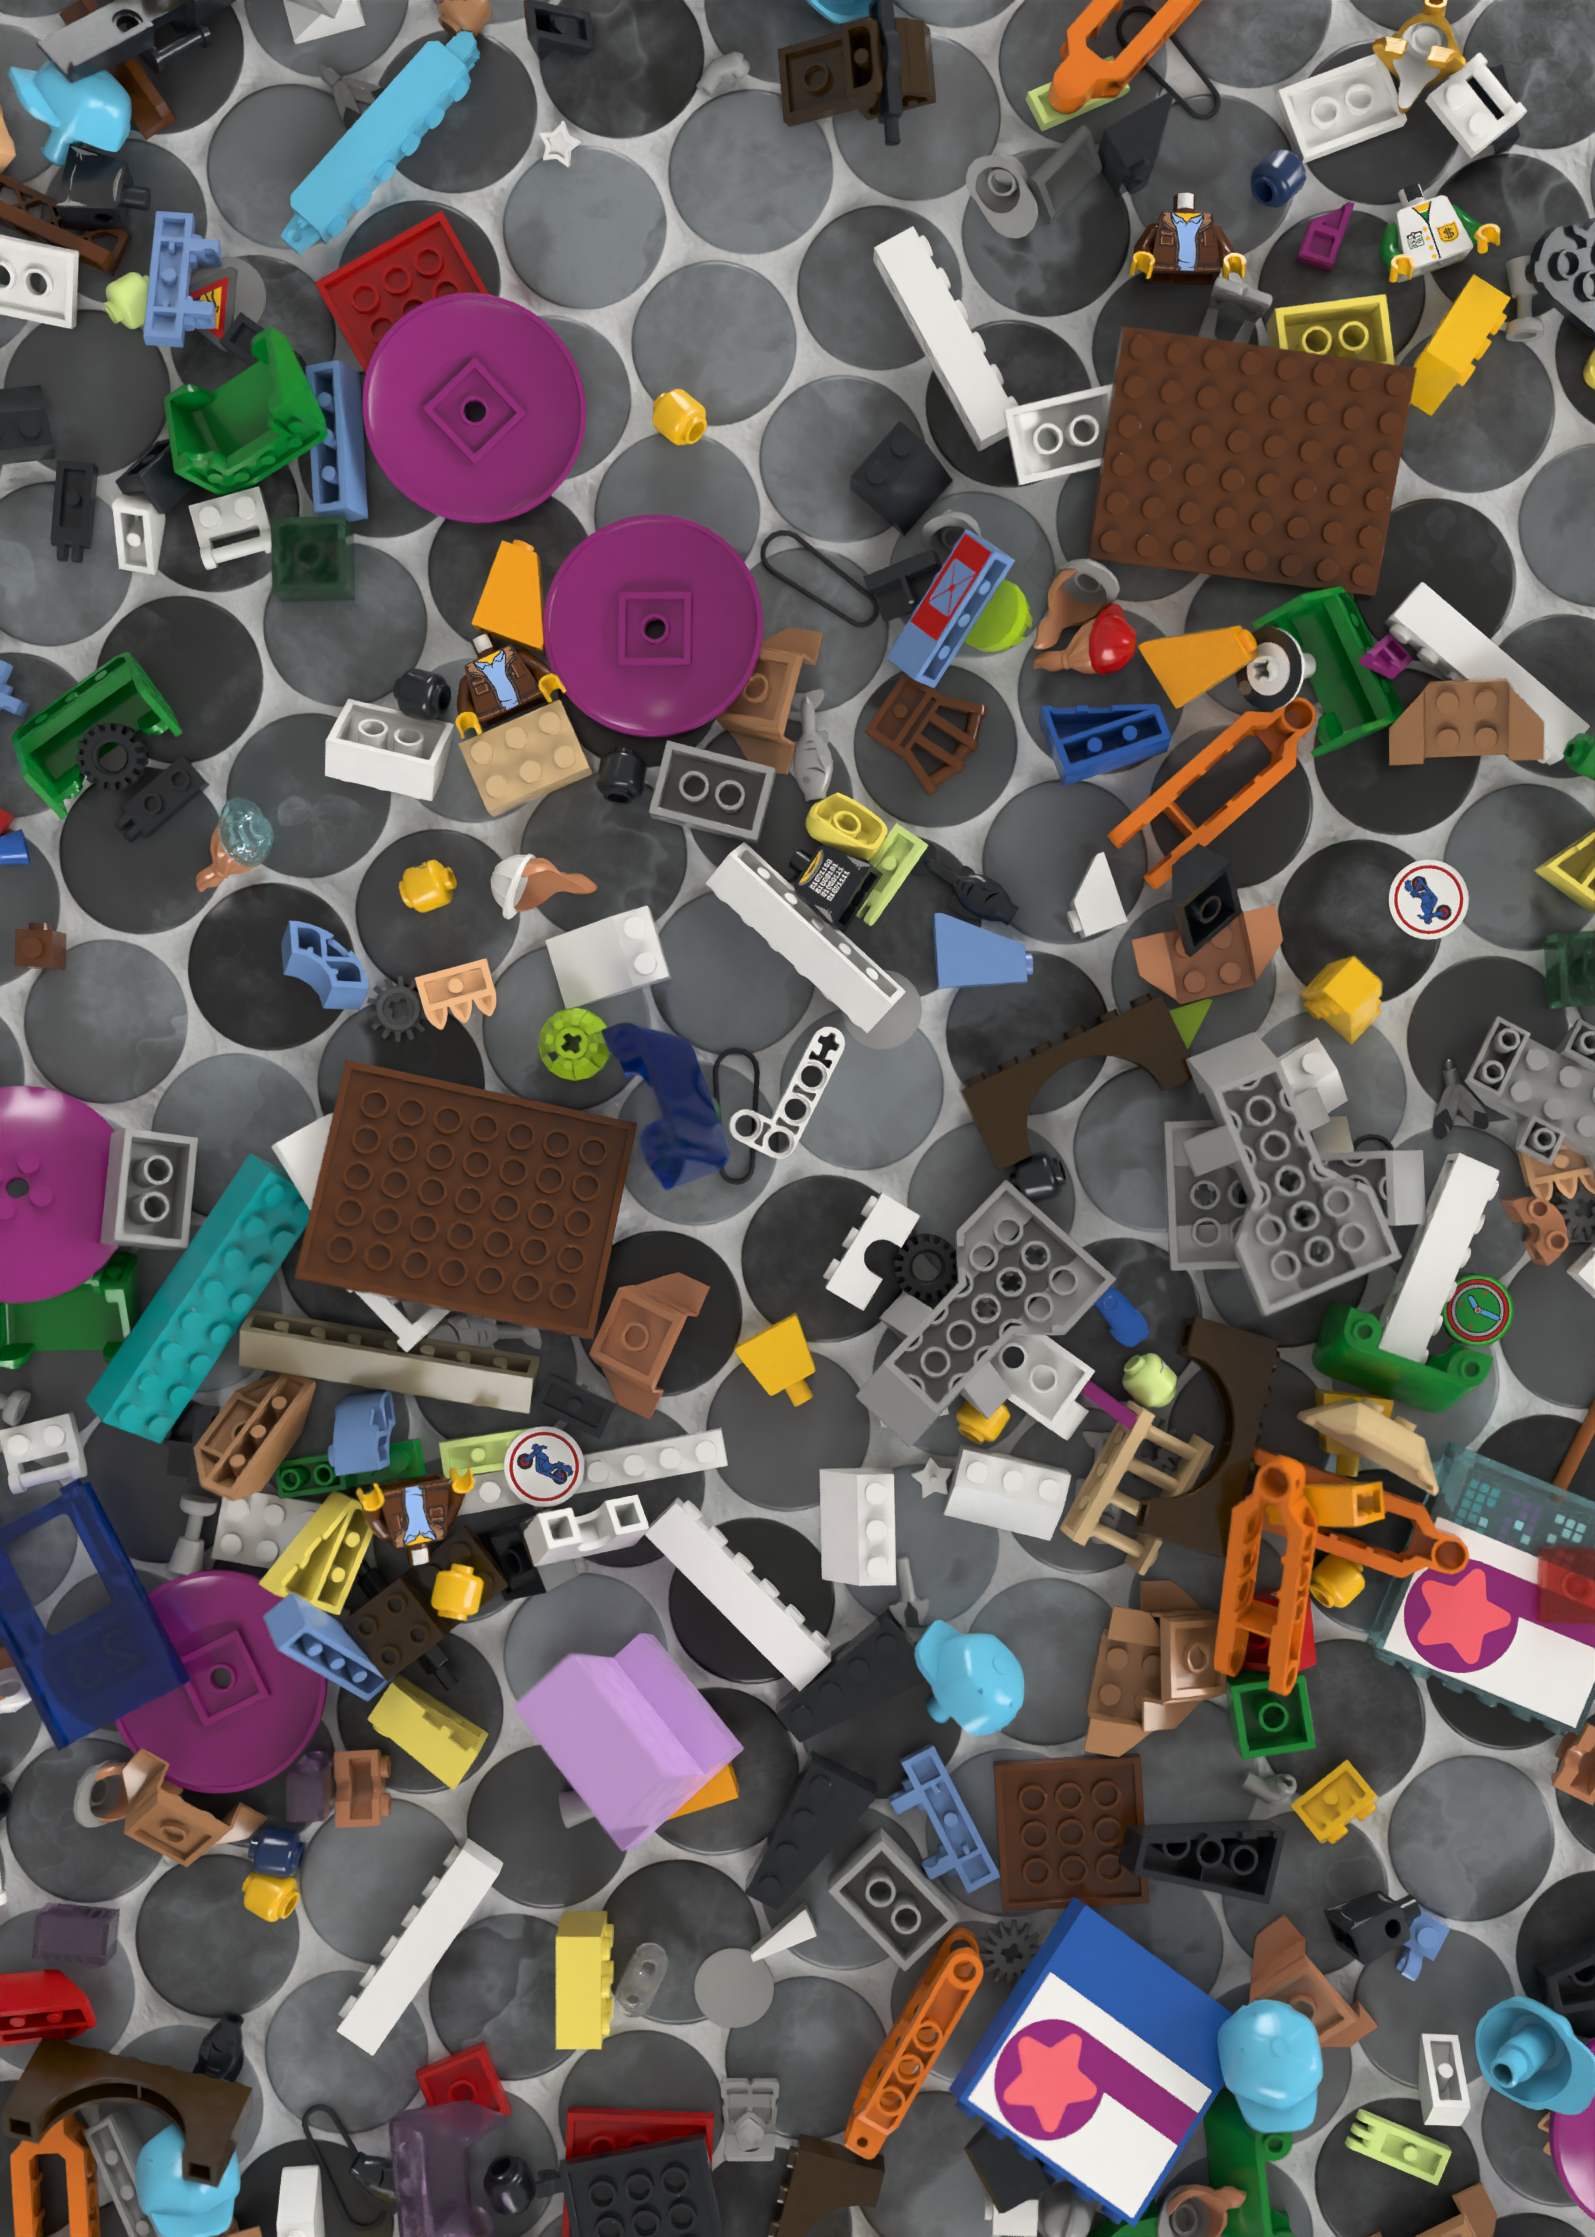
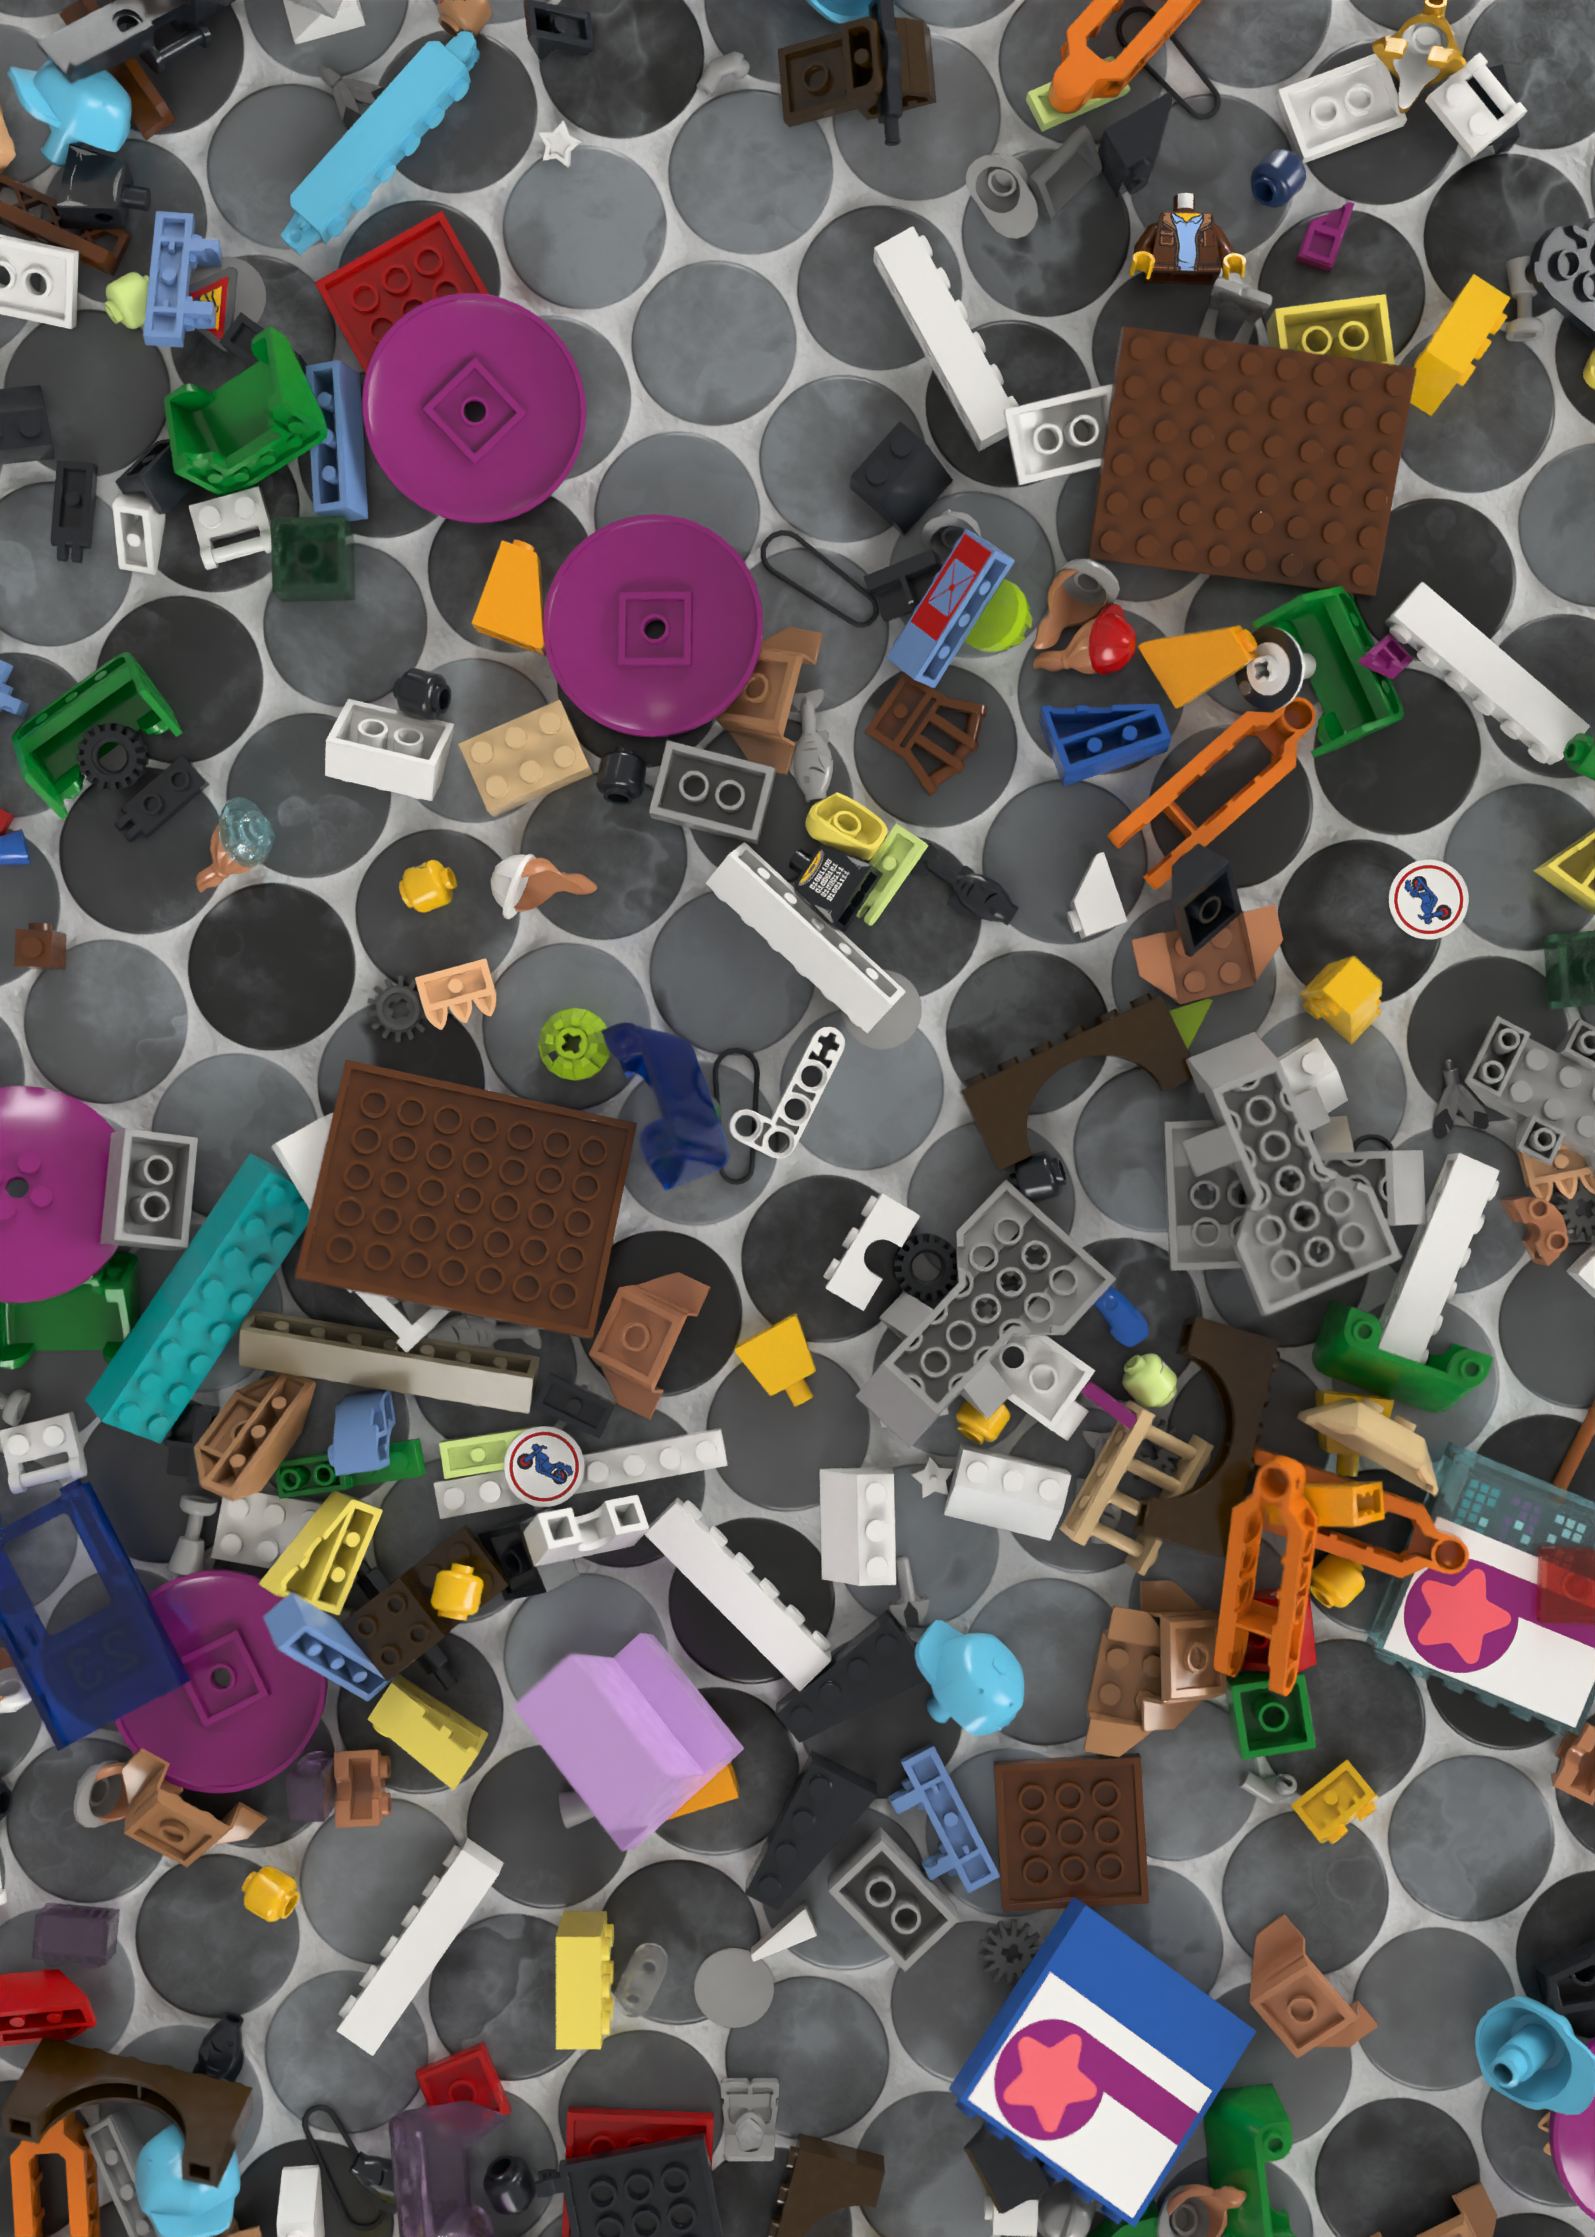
(277, 1852): dark blue head -> none
(324, 965): medium blue brick -> none
(415, 1510): torso -> none
(501, 685): torso -> none
(608, 958): white slope -> none
(679, 417): yellow head -> none
(942, 1997): orange piece -> none
(976, 956): medium blue slope -> none
(1208, 1856): black wedge -> none
(1271, 2065): medium azure piece -> none
(1372, 1924): black torso -> none
(1399, 2147): yellowish green hinge -> none
(1425, 1940): medium blue plate -> none
(1430, 235): torso -> none
(1442, 2080): white slope -> none
(1466, 721): medium nougat piece -> none
(1478, 1310): tile -> none

